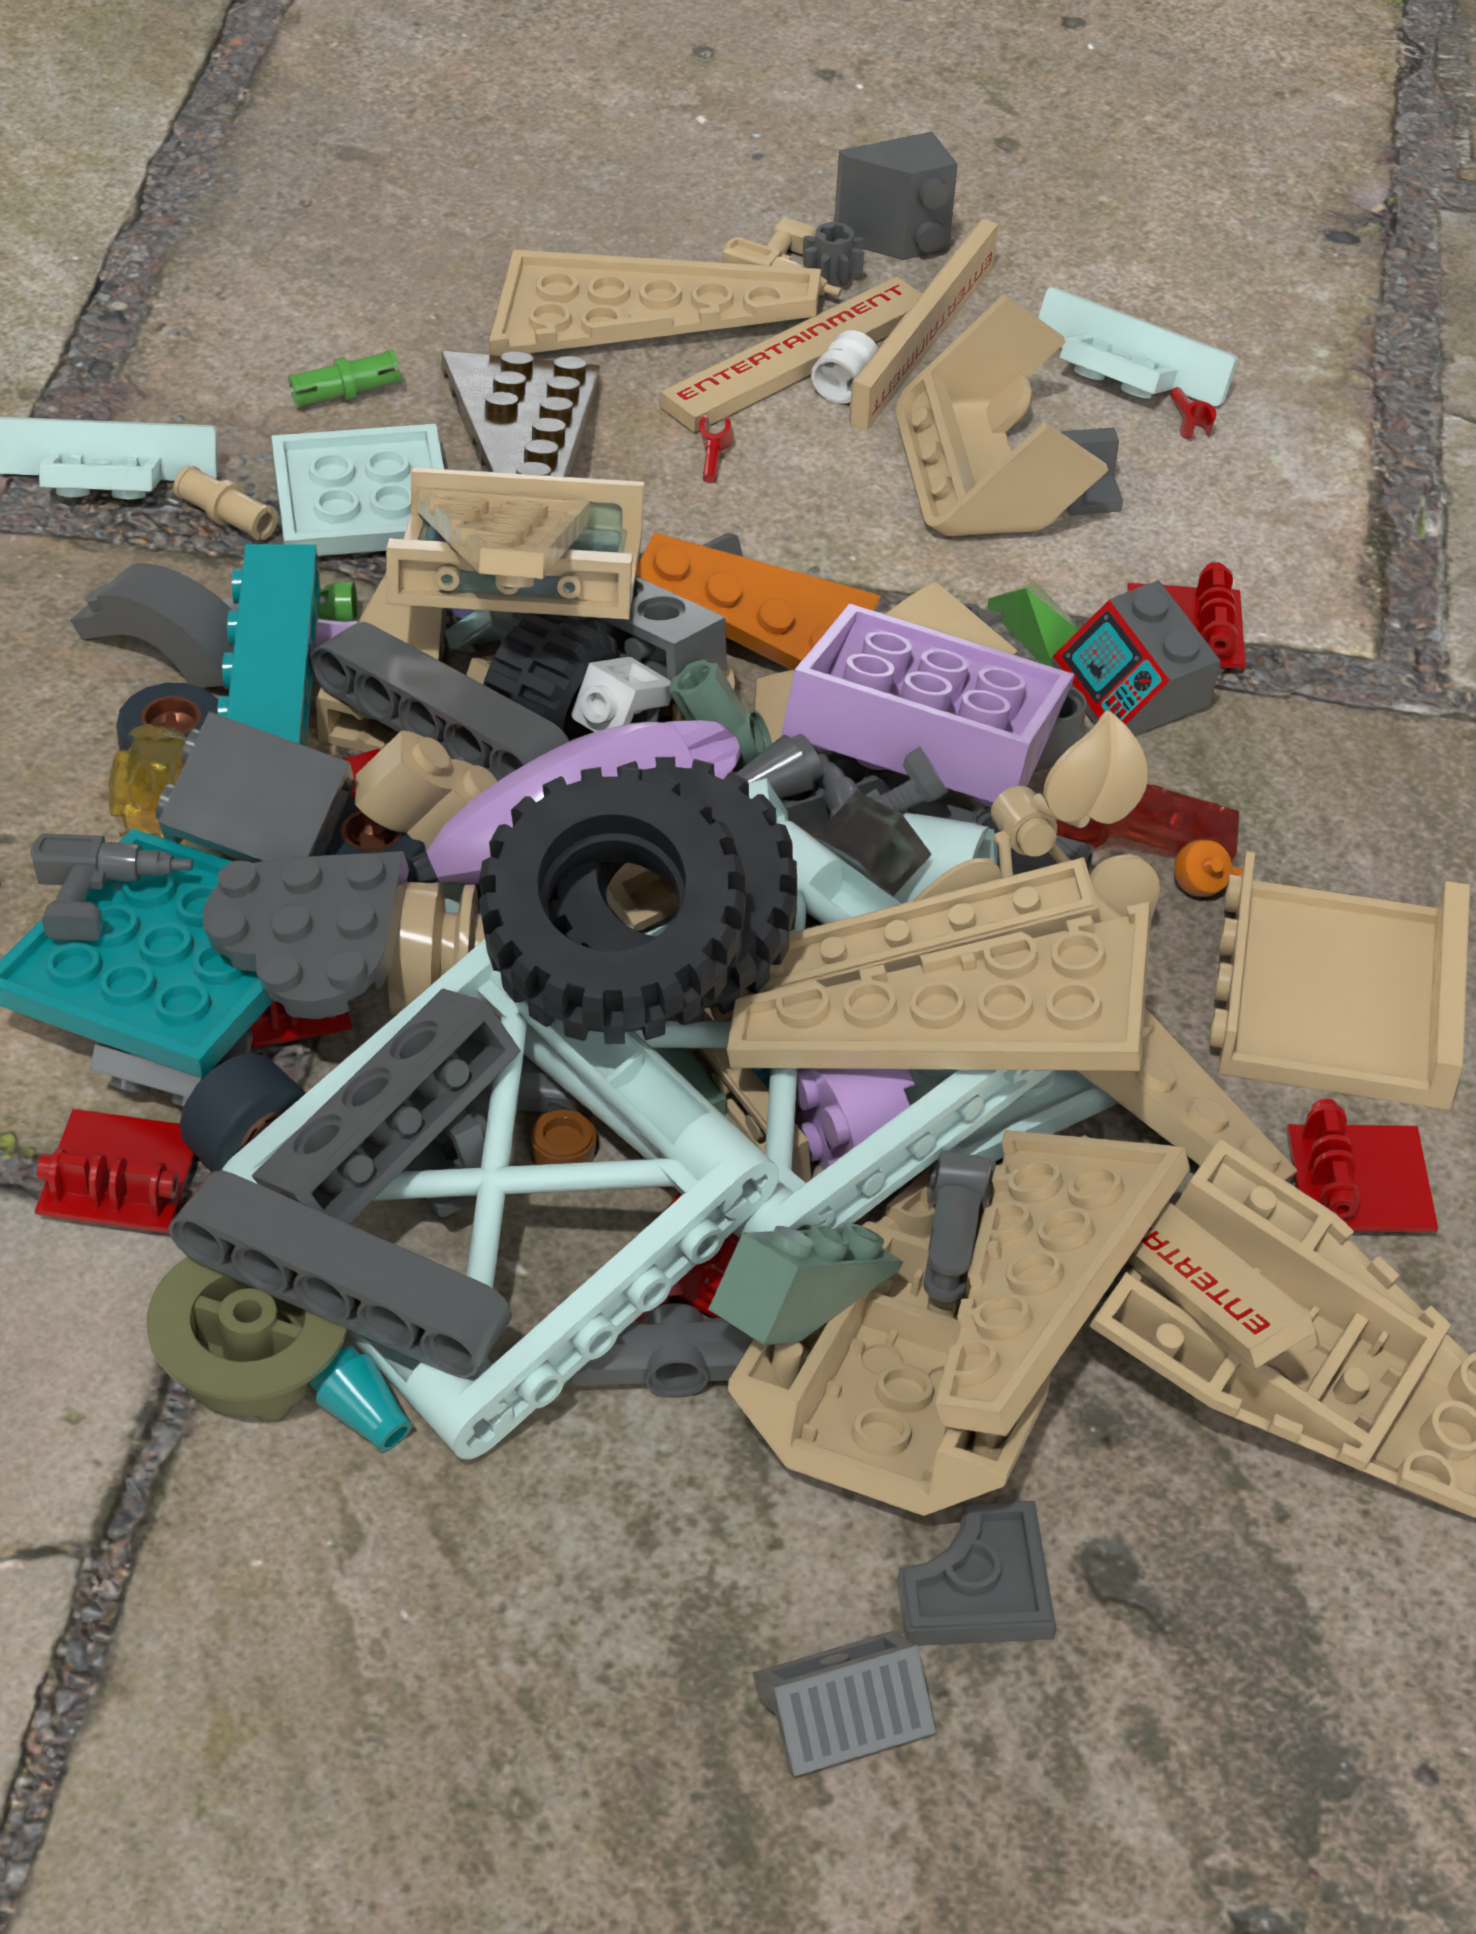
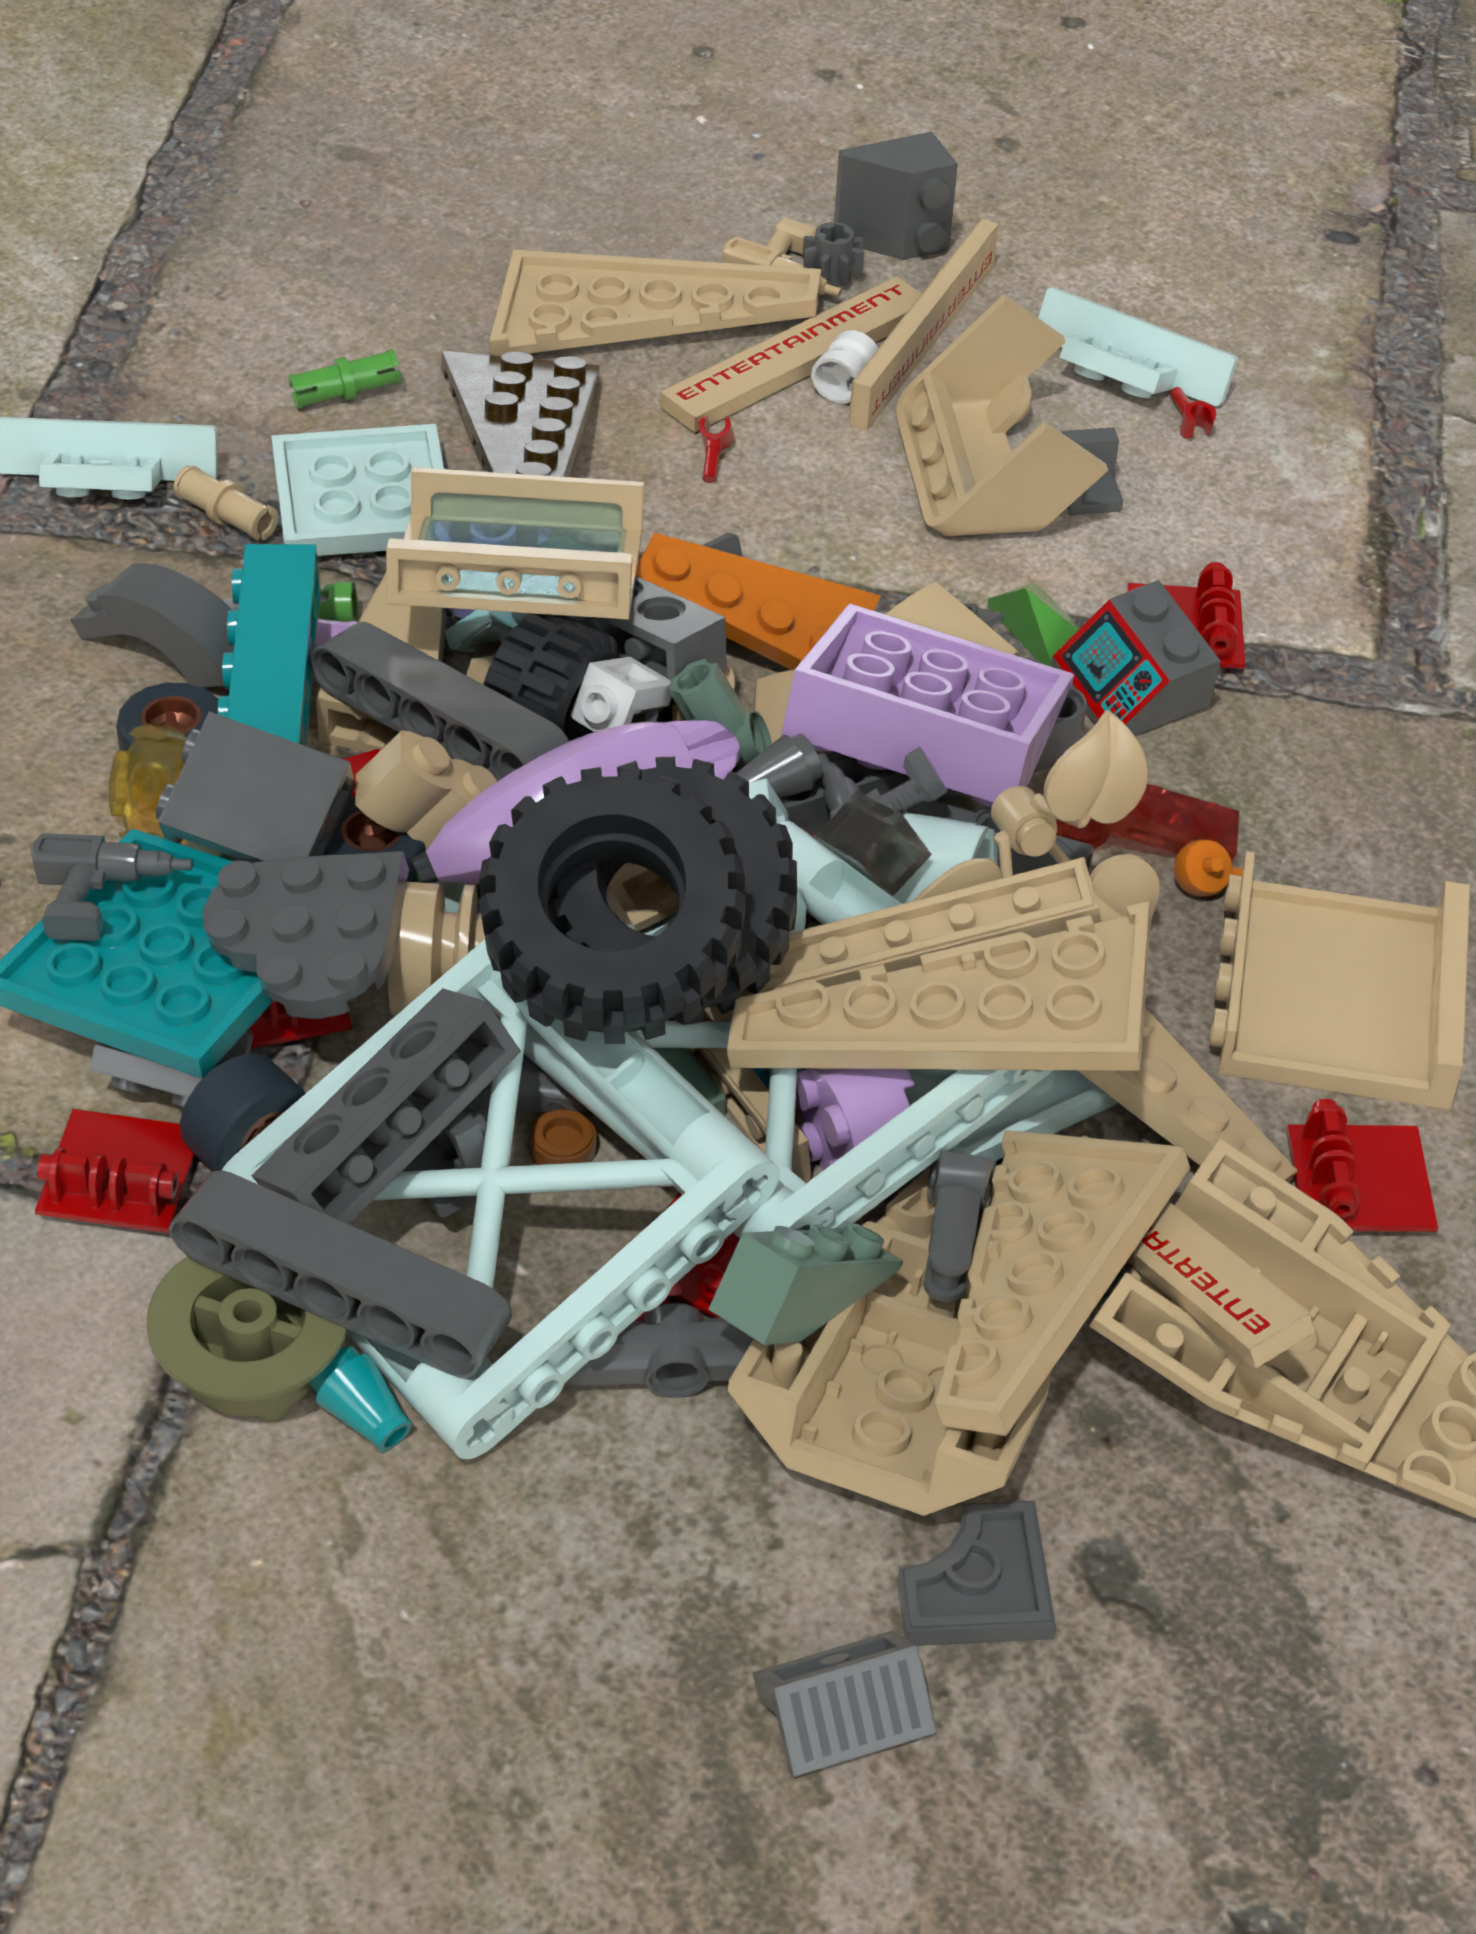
(505, 532): tan wing -> none

